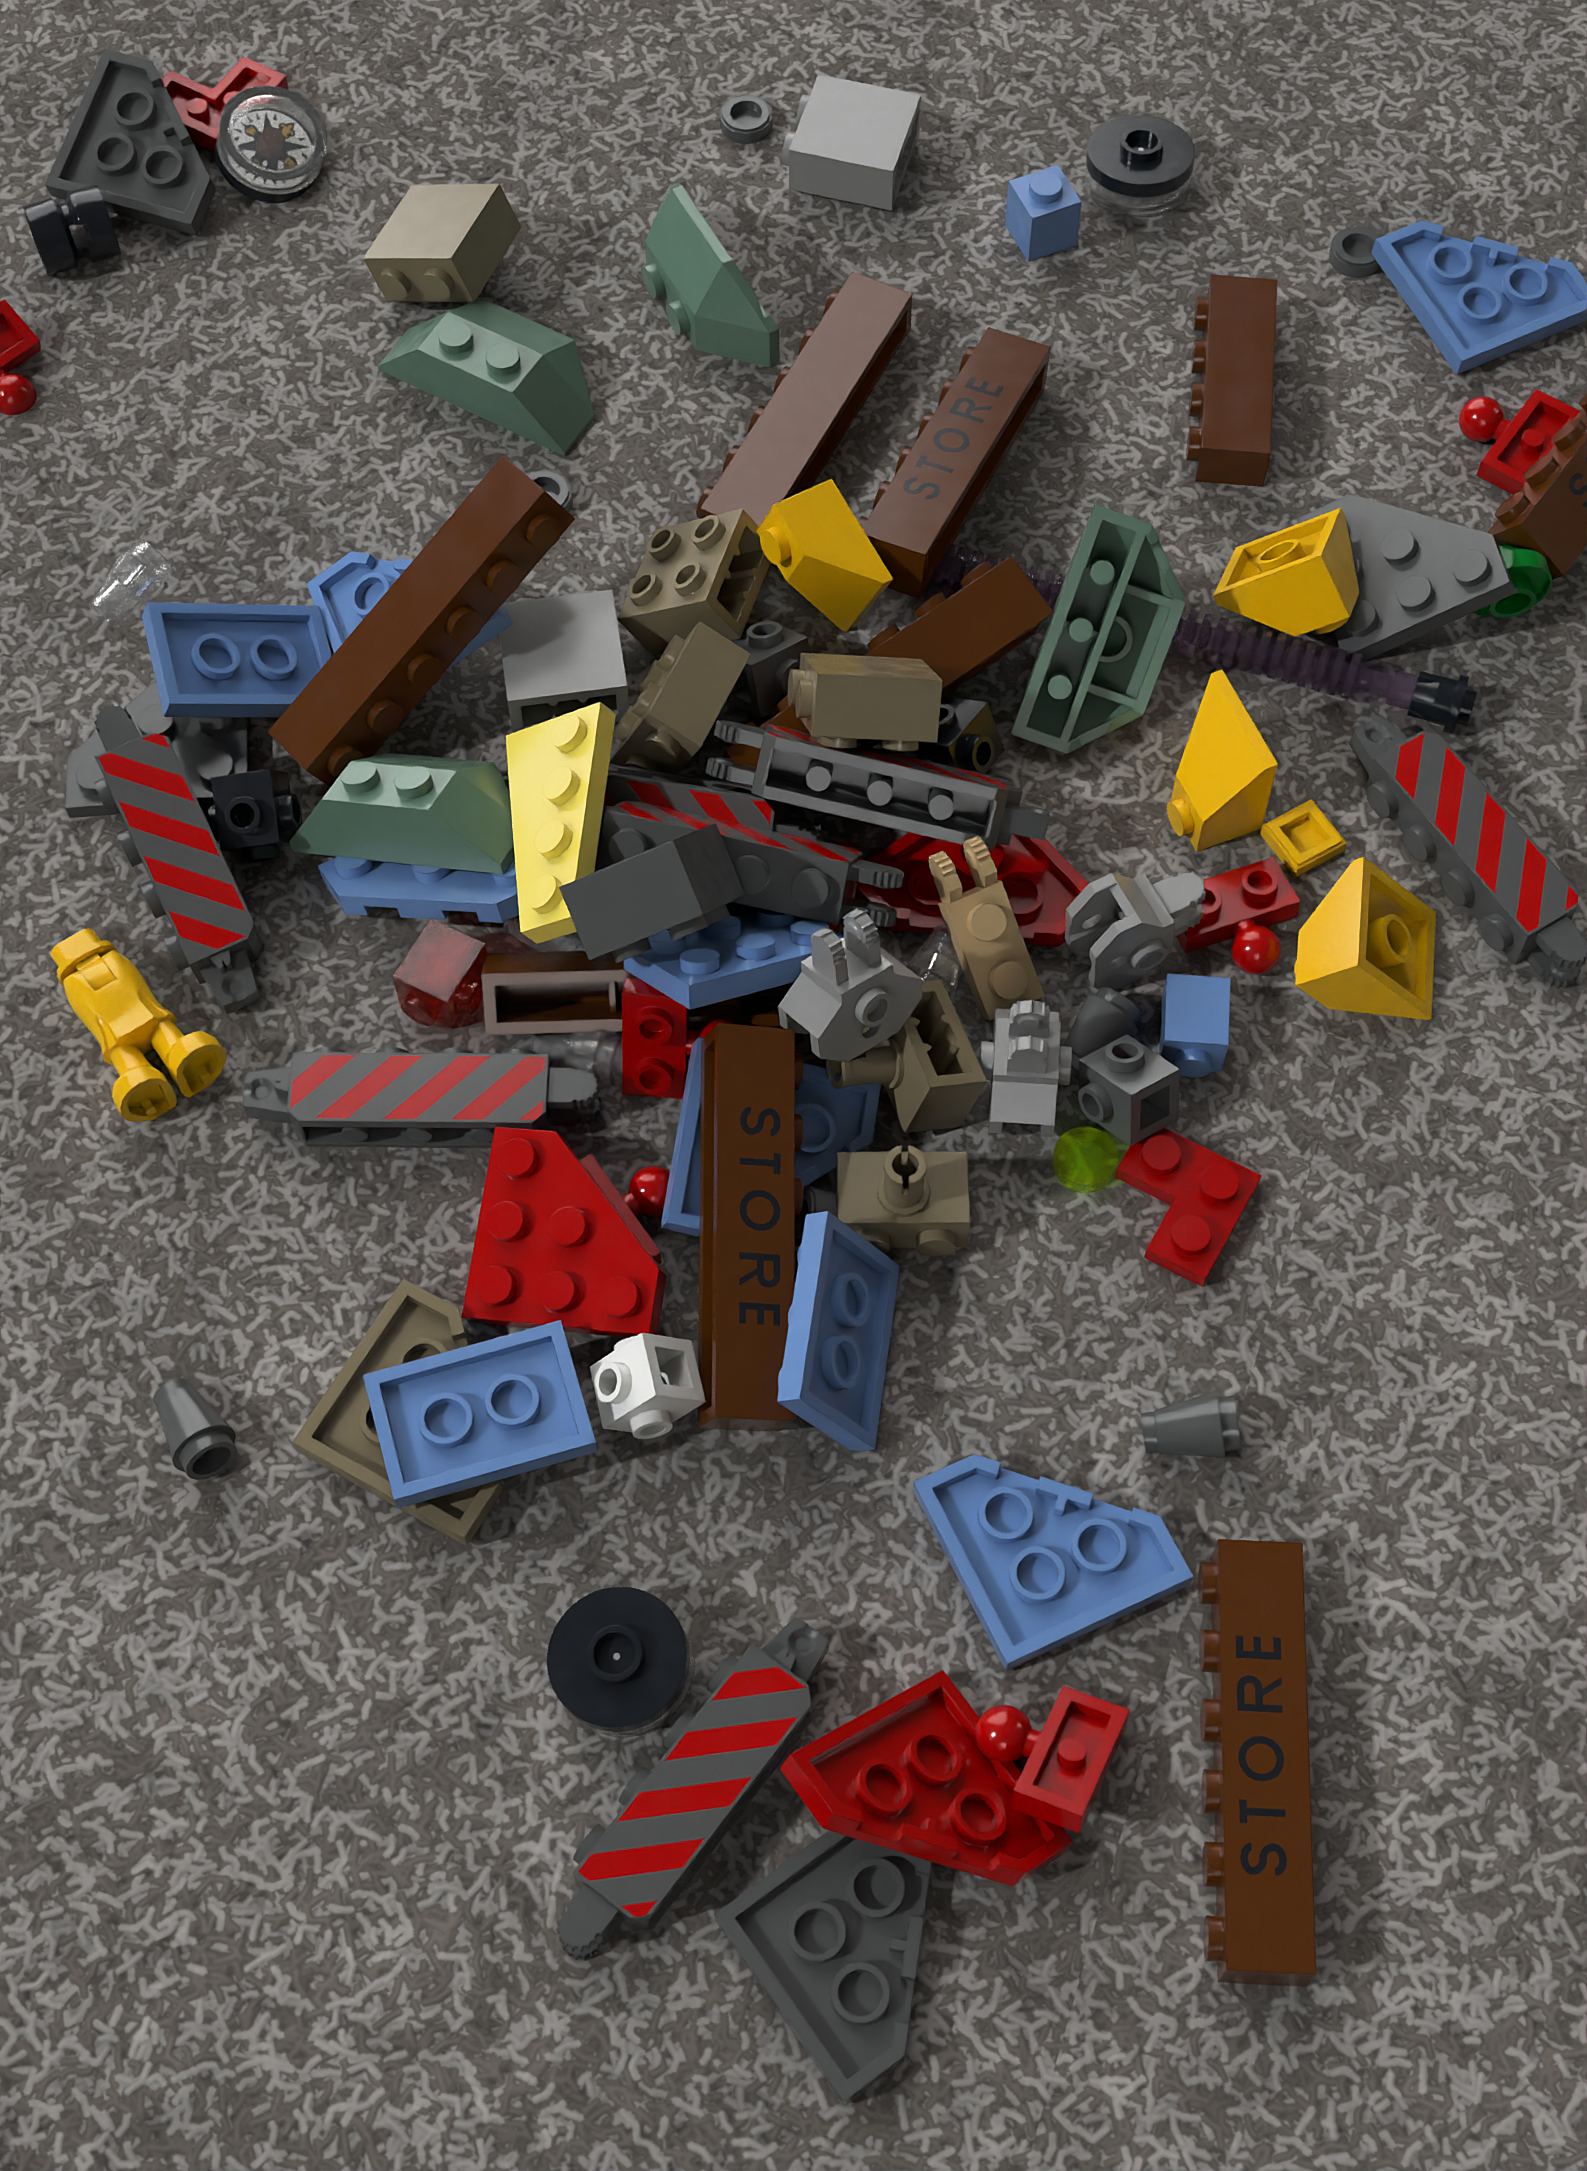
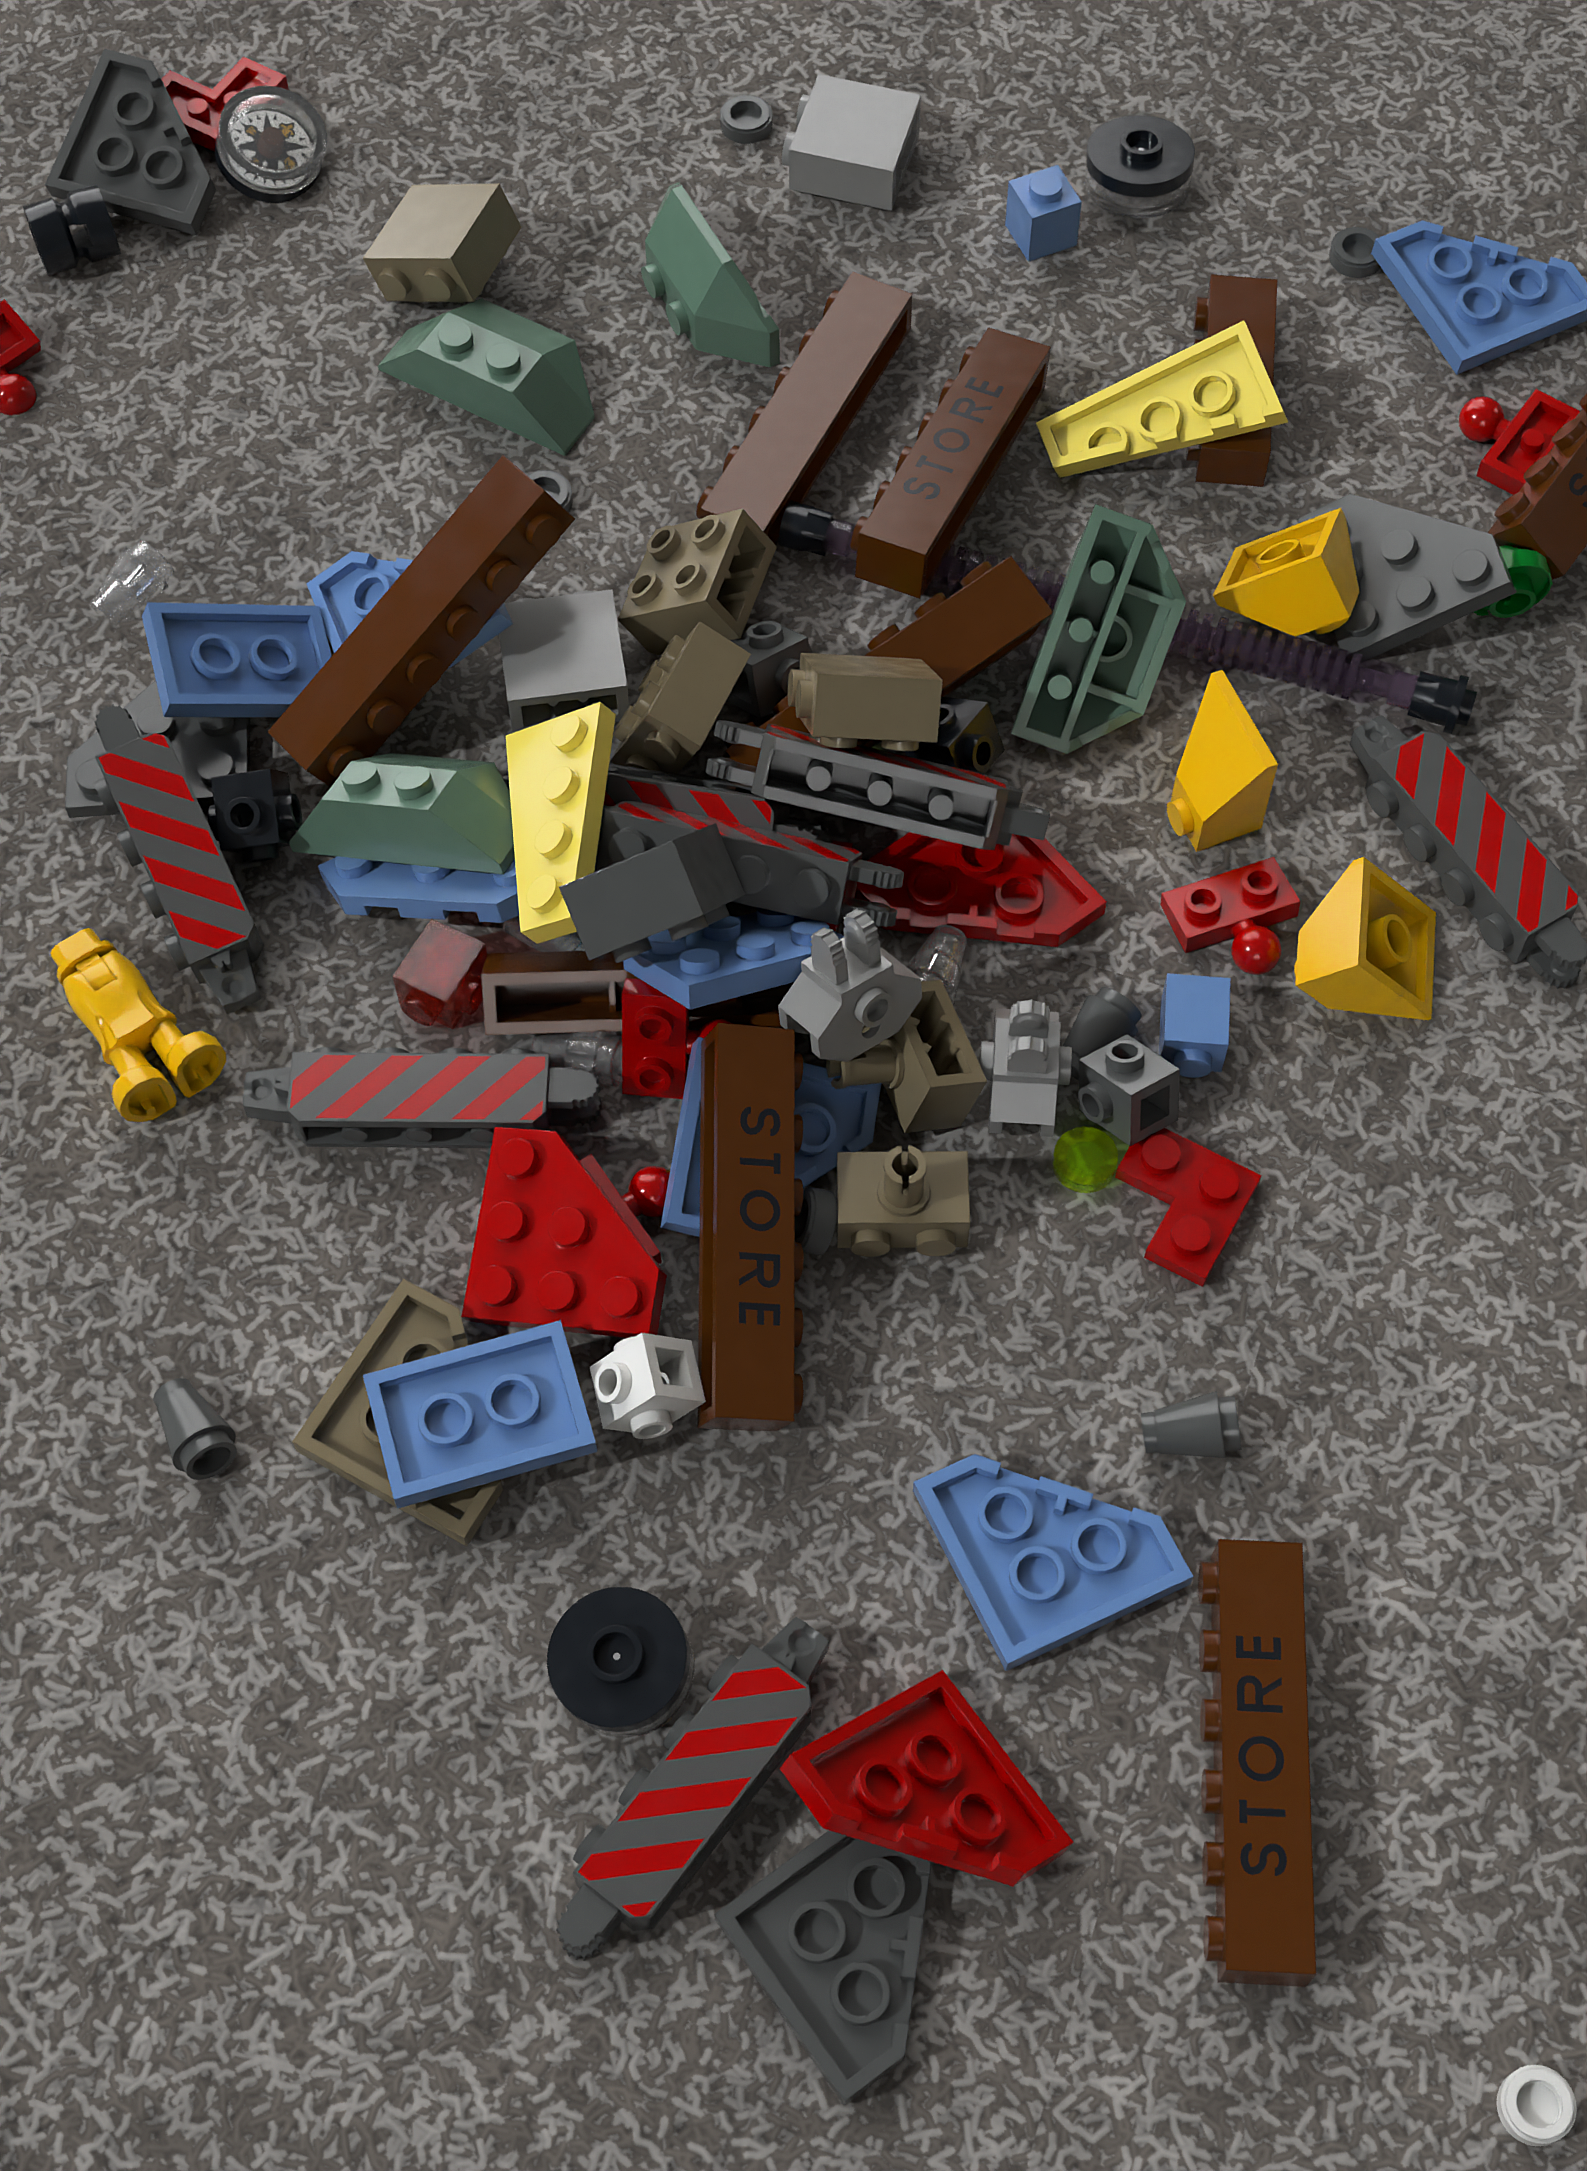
(825, 553): yellow slope -> none
(839, 1332): medium blue plate -> none
(985, 932): tan hinge -> none
(1064, 1759): red plate -> none
(1131, 923): light grey hinge -> none
(1177, 403): none -> light yellow wing
(1303, 838): yellow tile -> none
(1536, 2105): none -> white tile

